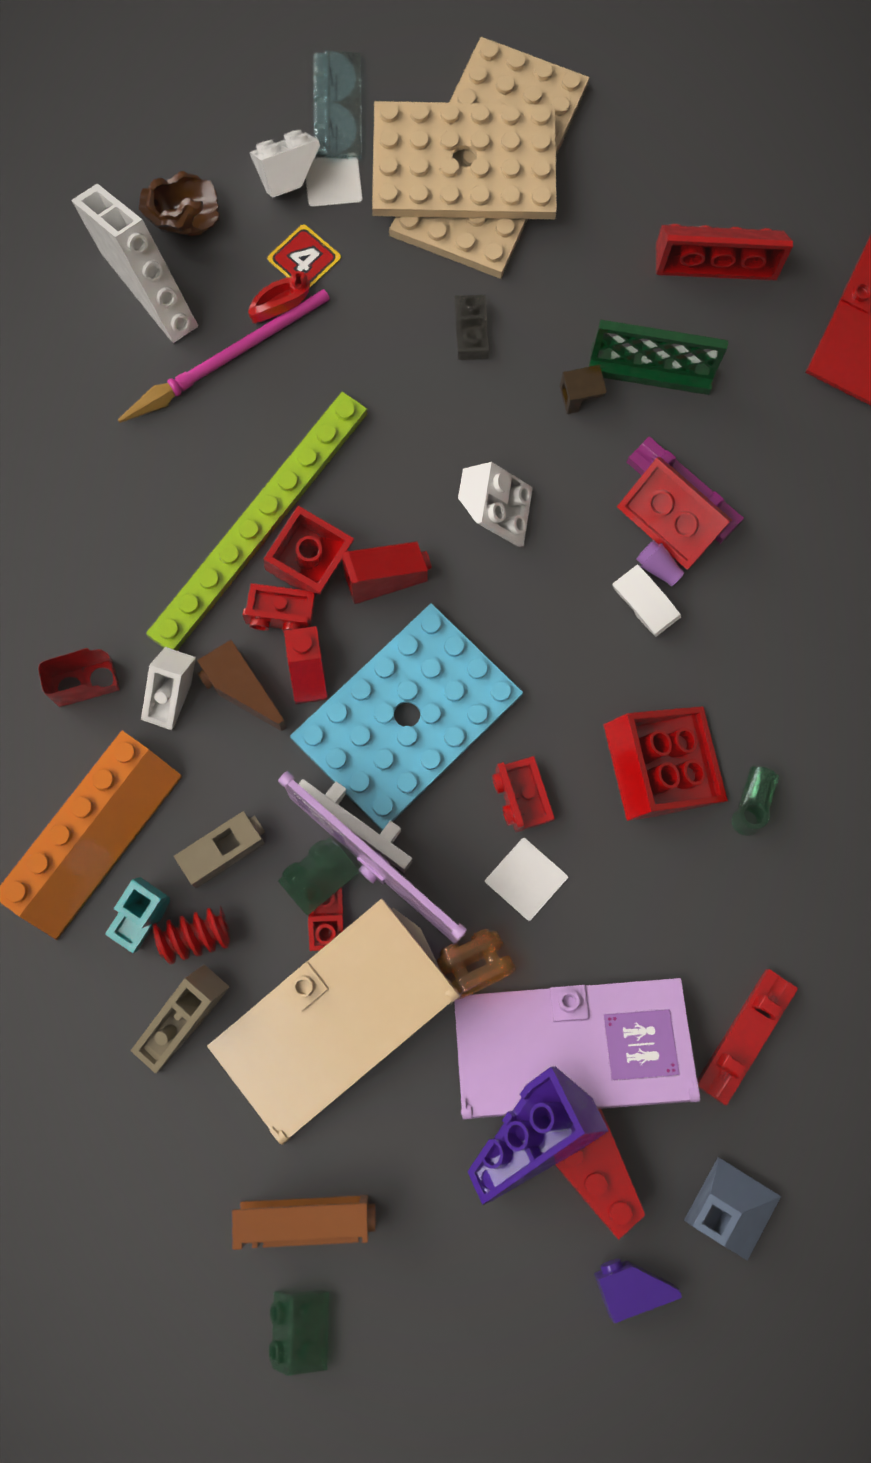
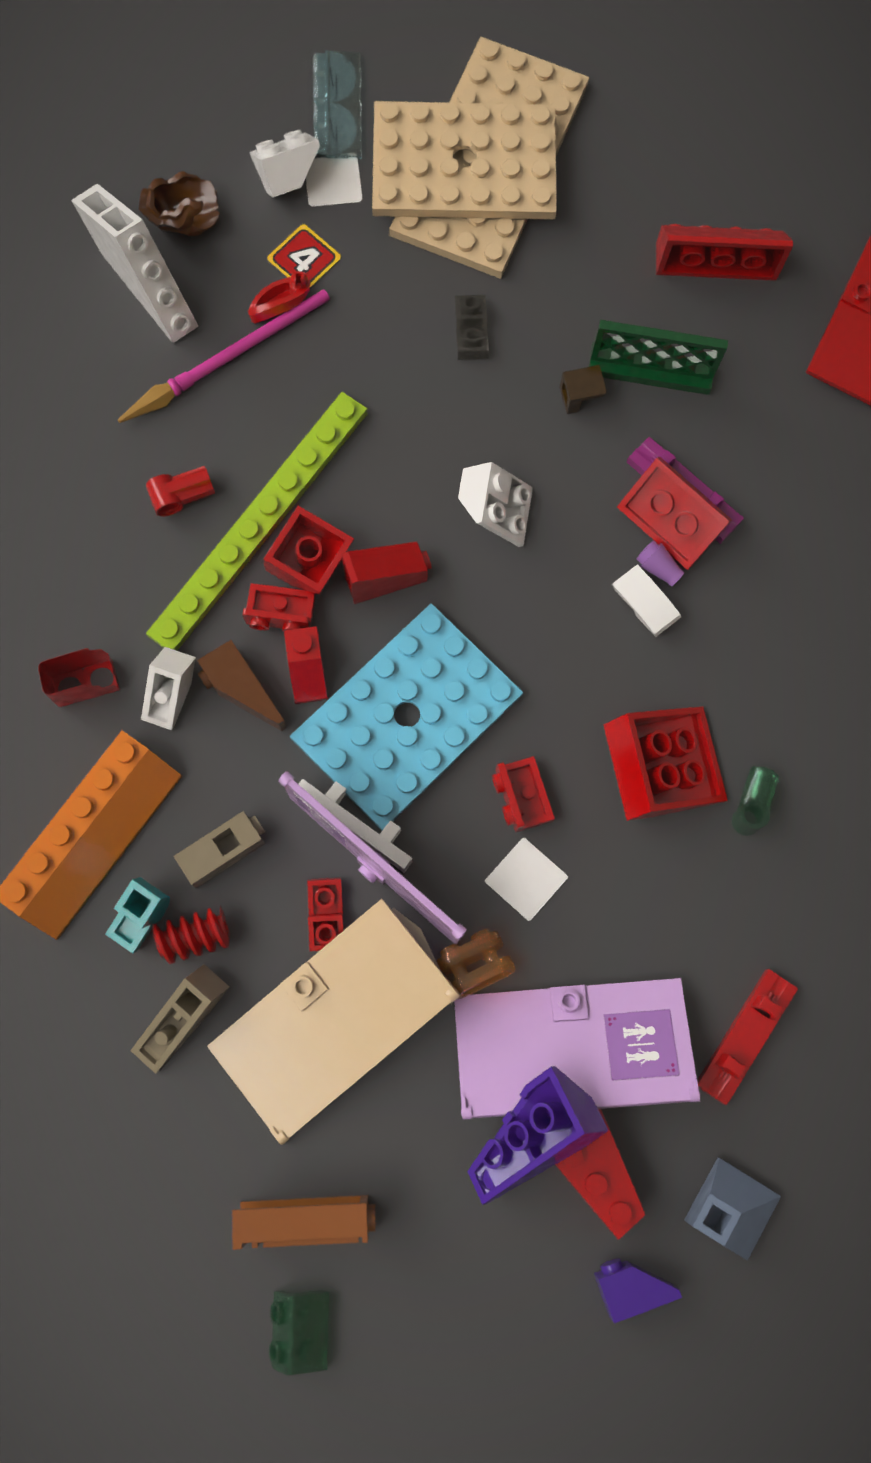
(171, 492): none -> red piece
(318, 875): clear green bracket -> none

